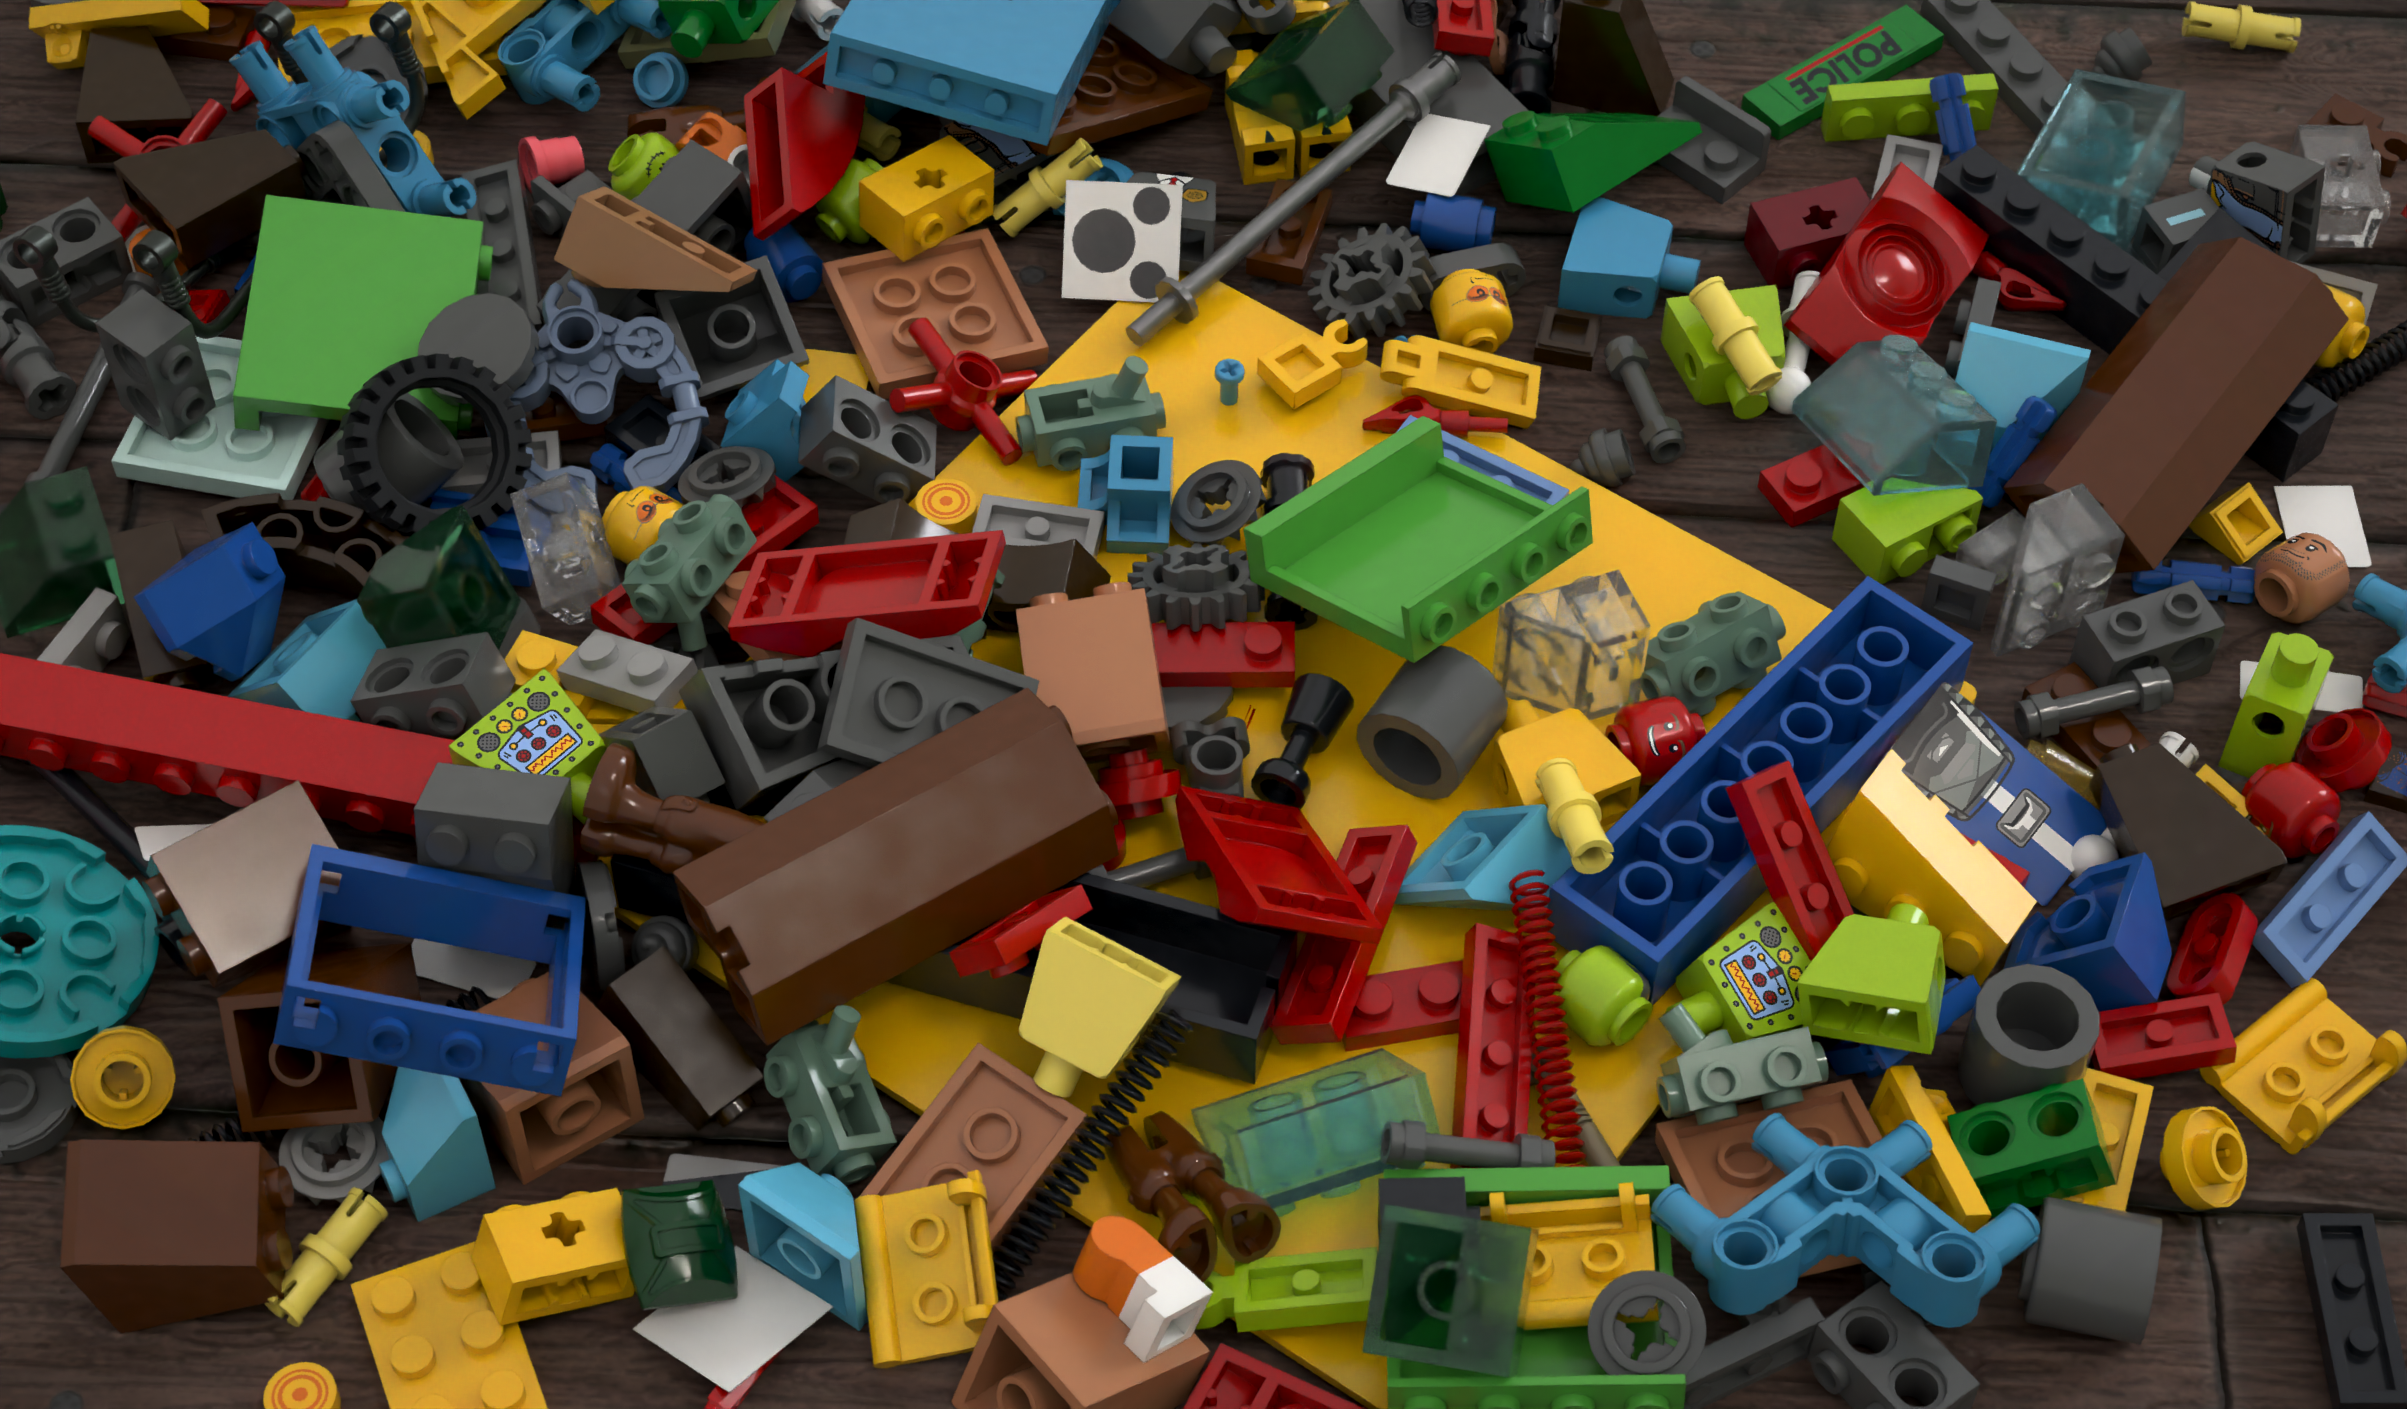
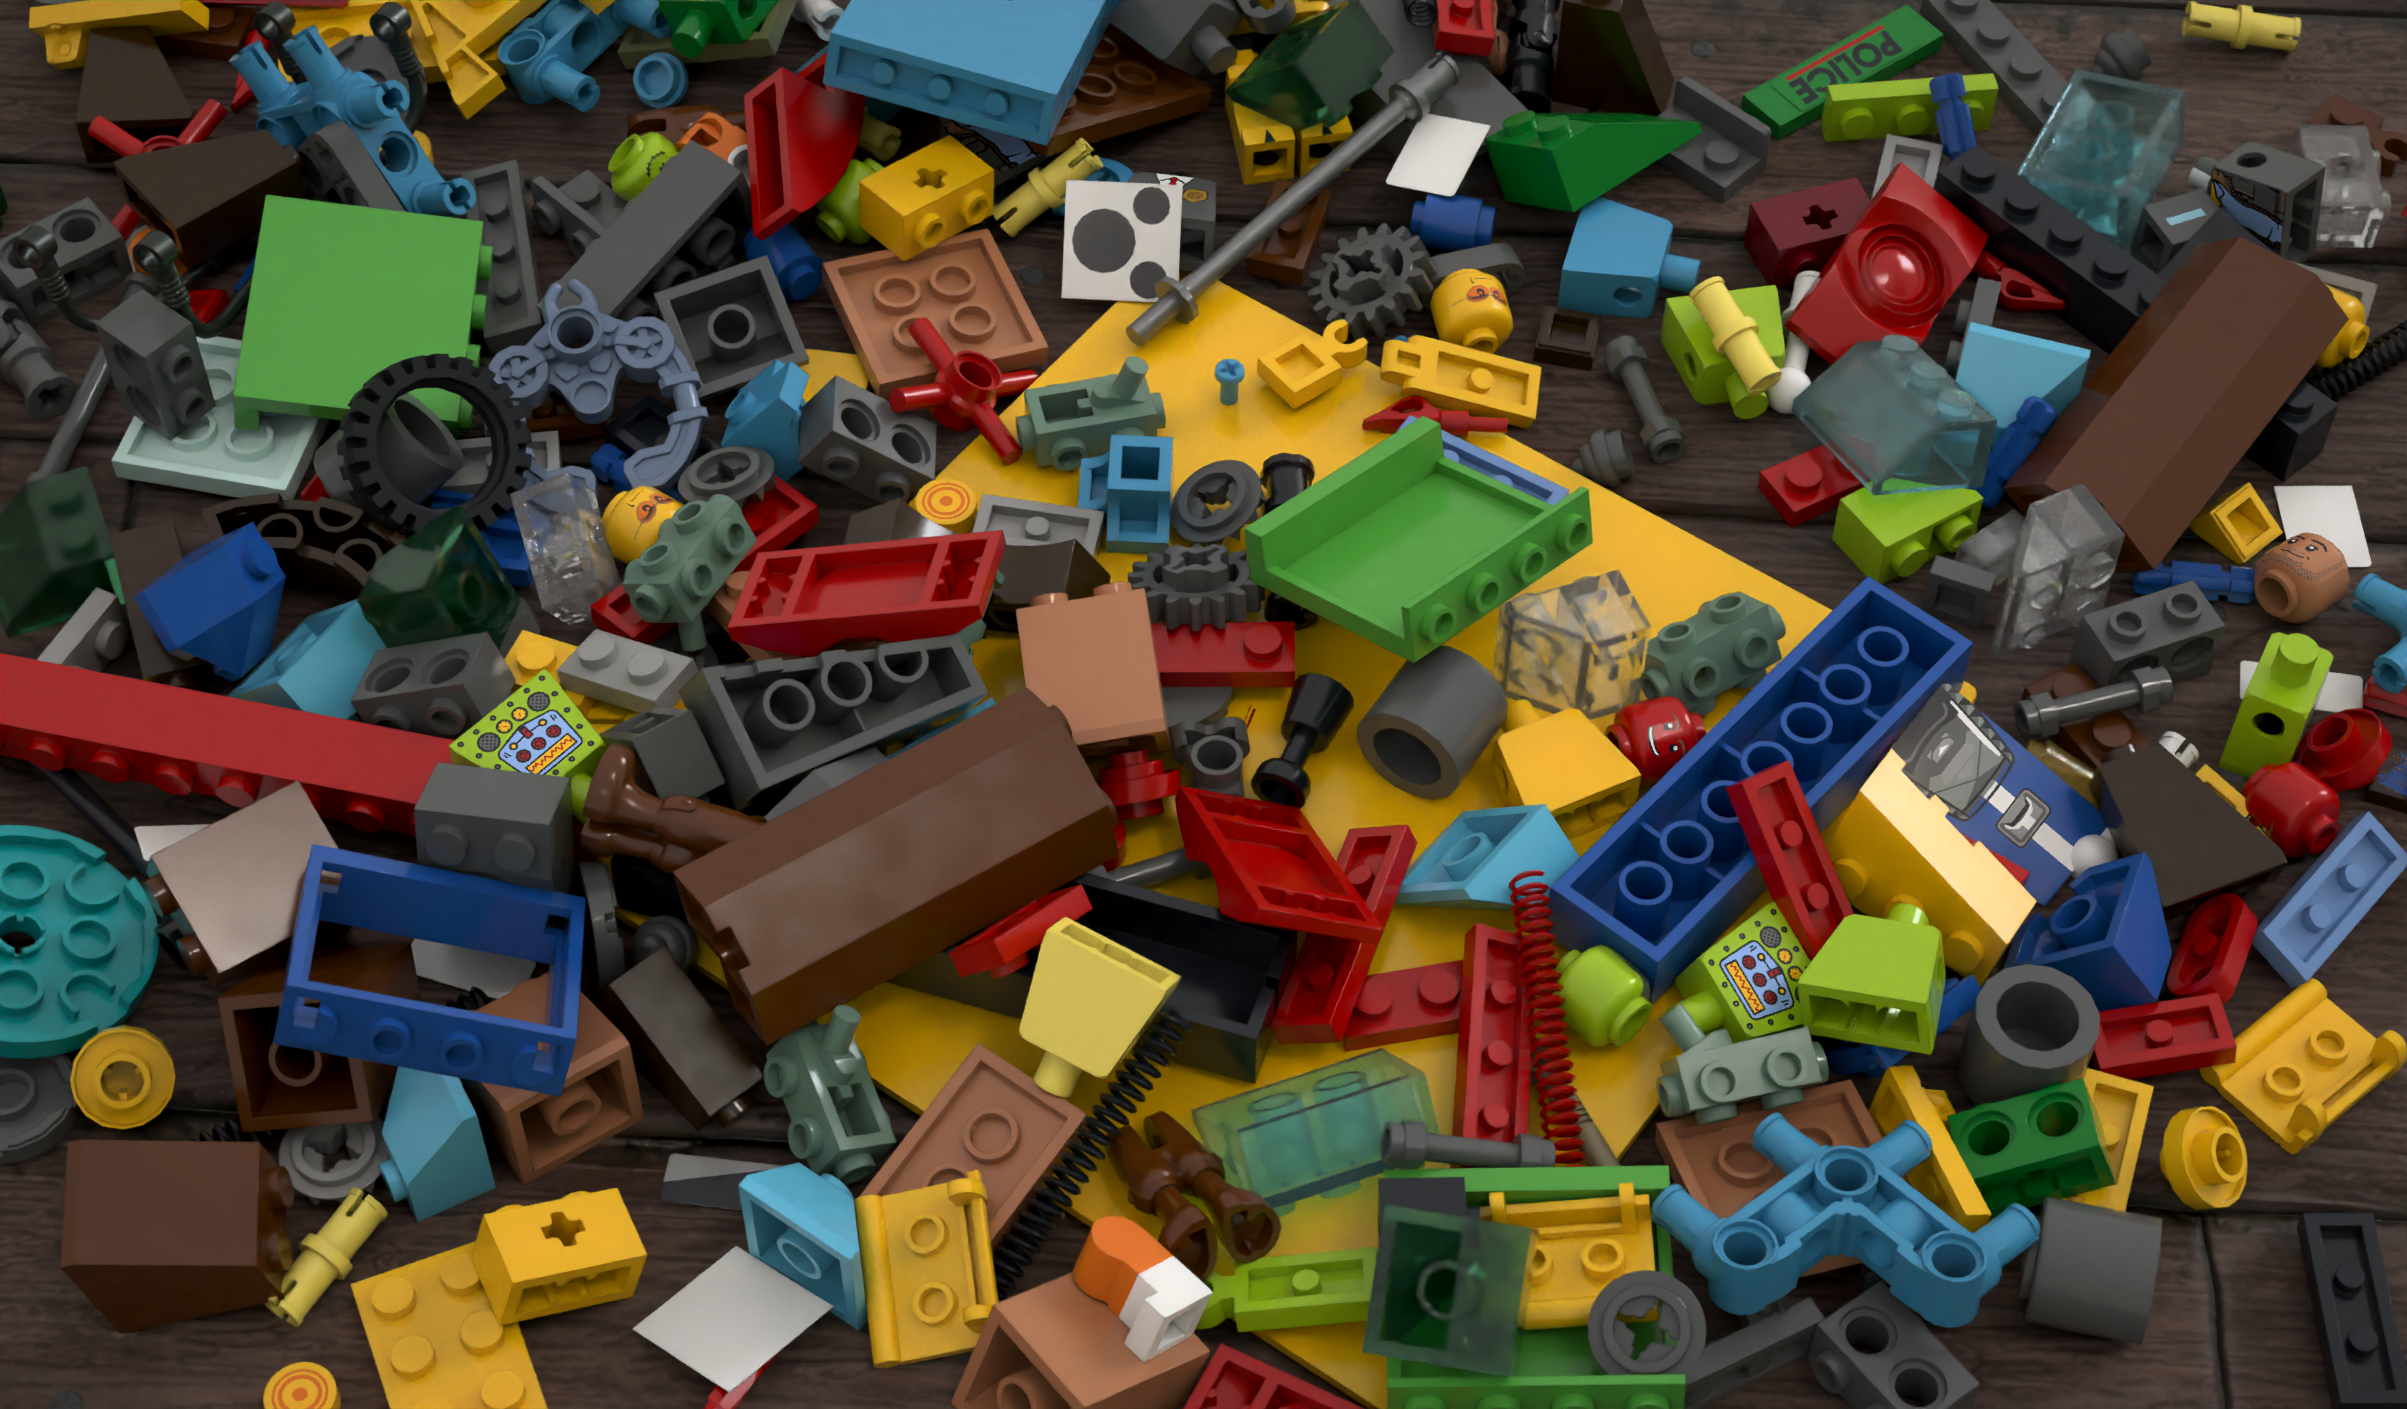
(489, 332): dark grey tile -> none
(552, 158): coral piece -> none
(629, 247): medium nougat slope -> none
(678, 1245): dark green piece -> none
(903, 691): dark grey plate -> none
(1574, 816): light yellow pin -> none

